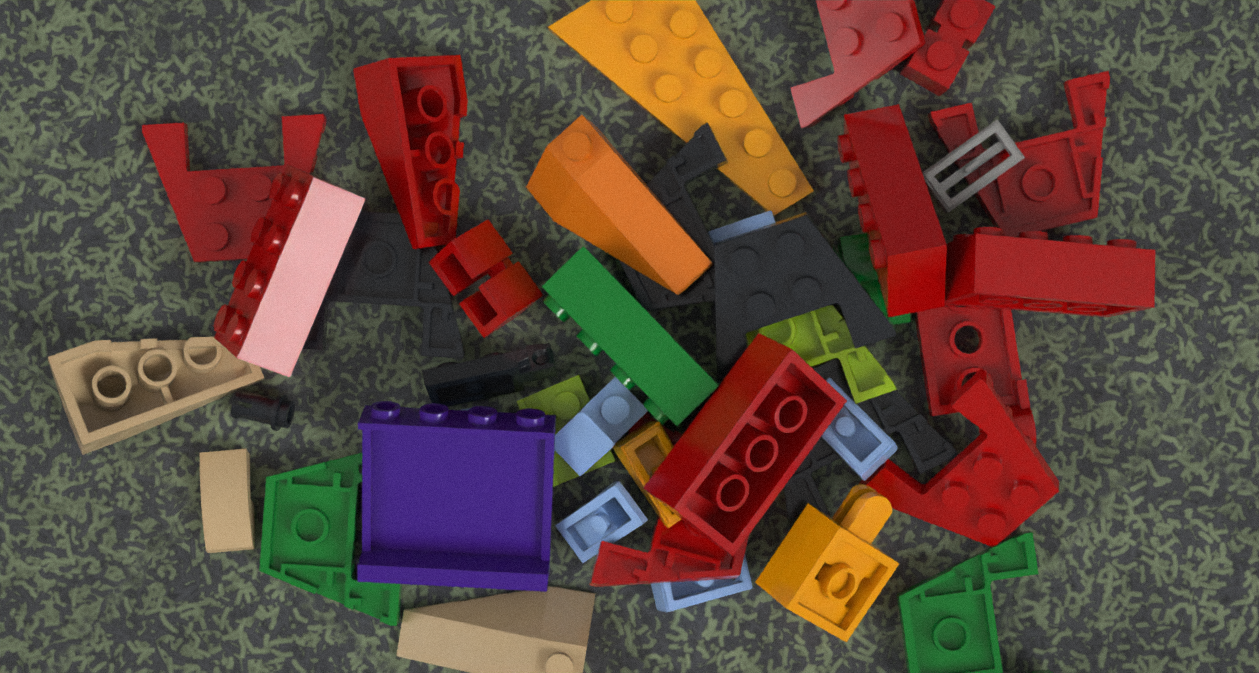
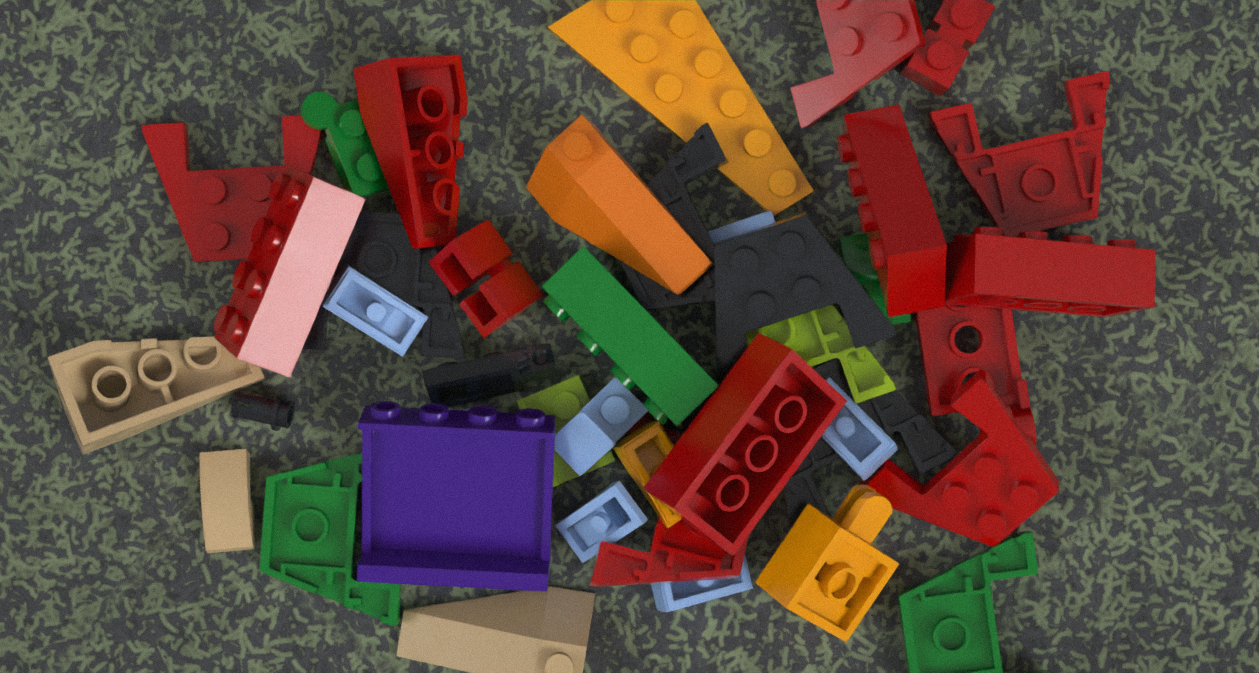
(347, 142): none -> green hinge
(373, 309): none -> light blue slope
(938, 189): light grey tile -> none

